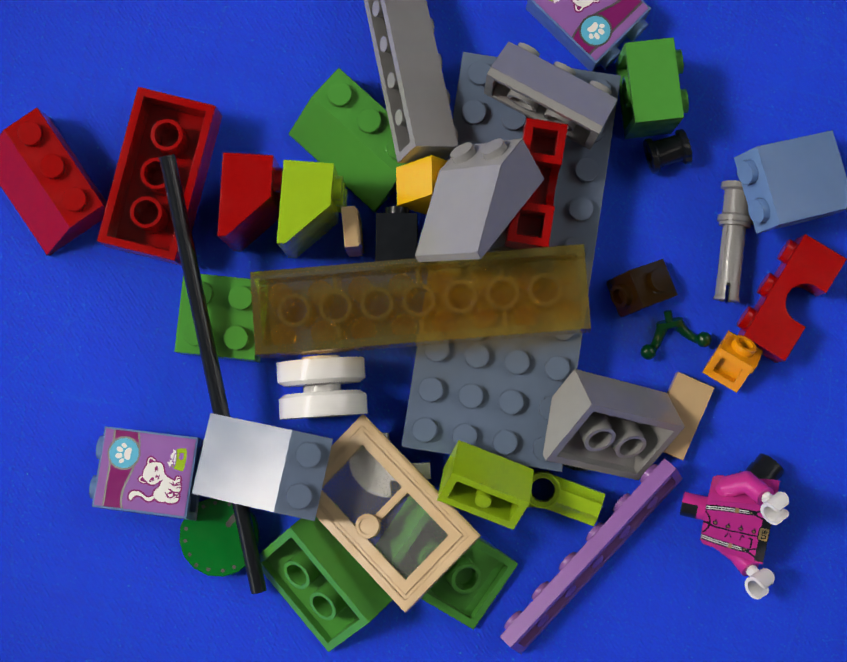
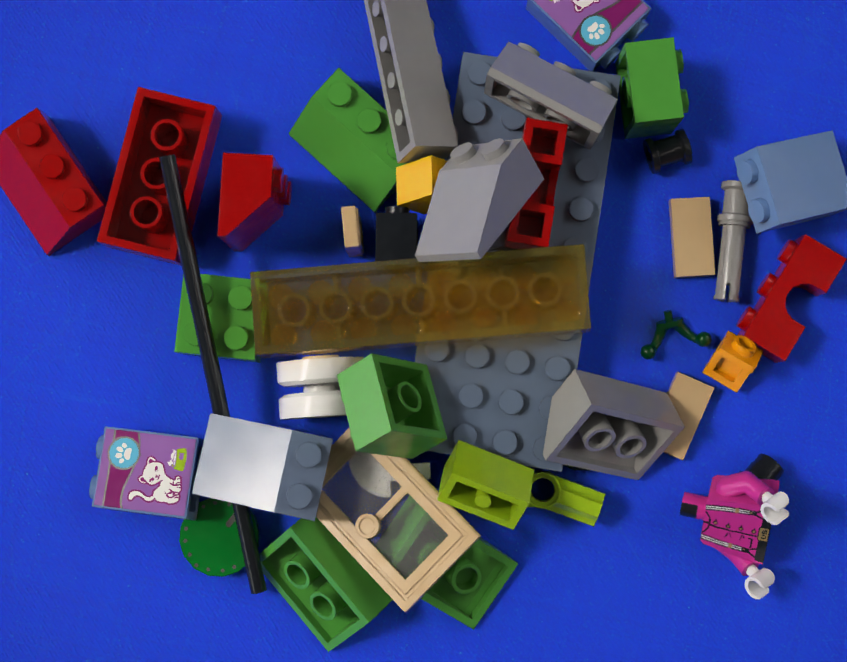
(308, 204): lime slope -> none
(391, 407): none -> bright green brick
(581, 566): medium lavender plate -> none
(641, 288): dark brown bracket -> none
(691, 237): none -> tan tile

